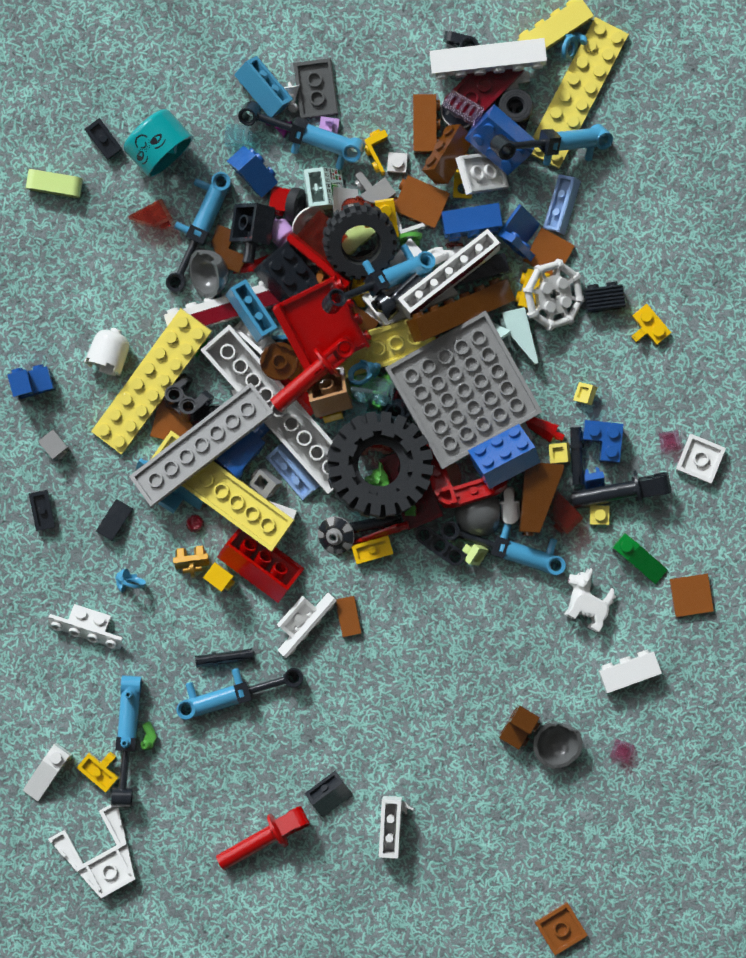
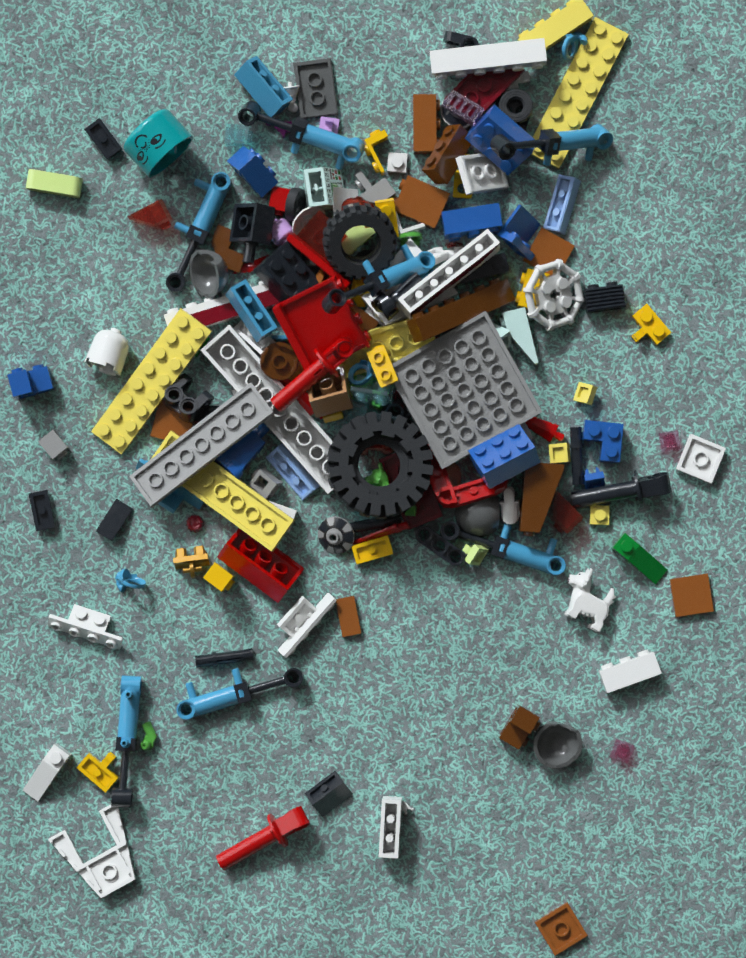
(382, 365): none -> yellow bracket

